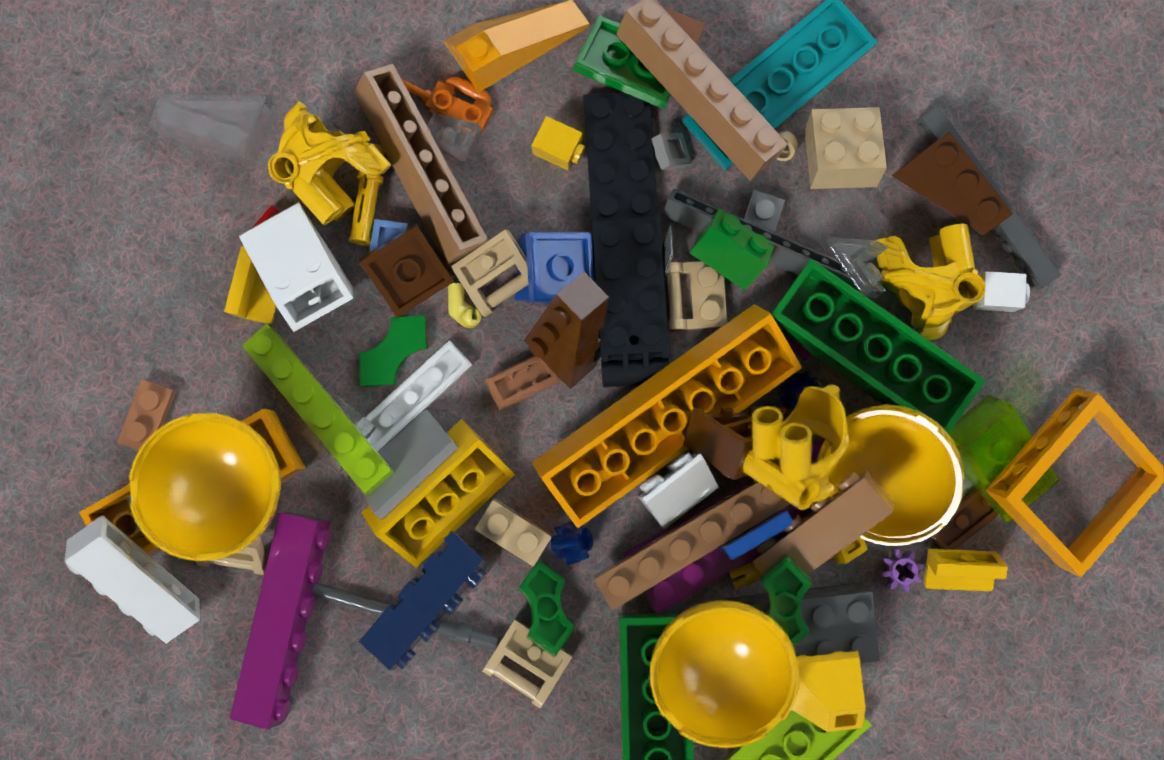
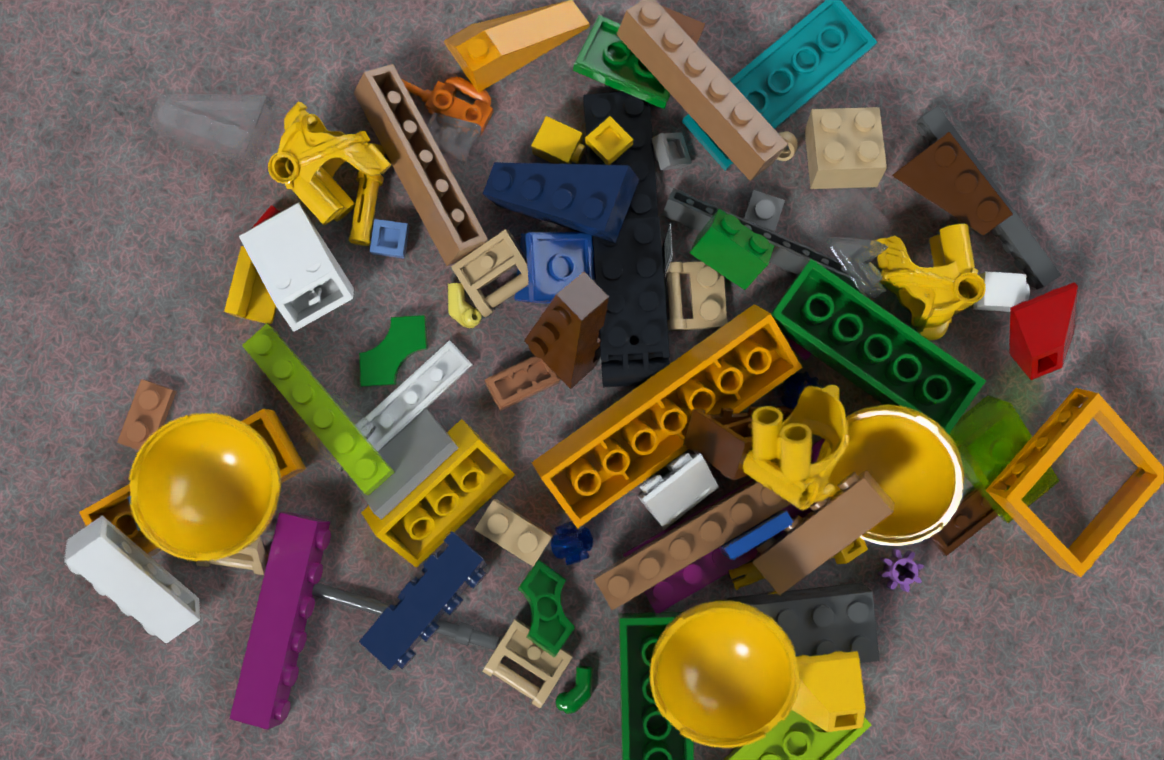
(406, 270): reddish brown plate -> none
(569, 195): none -> dark blue wedge
(578, 695): none -> green arm
(609, 140): none -> yellow plate
(786, 587): green tile -> none
(963, 569): yellow panel -> none
(1043, 330): none -> red slope

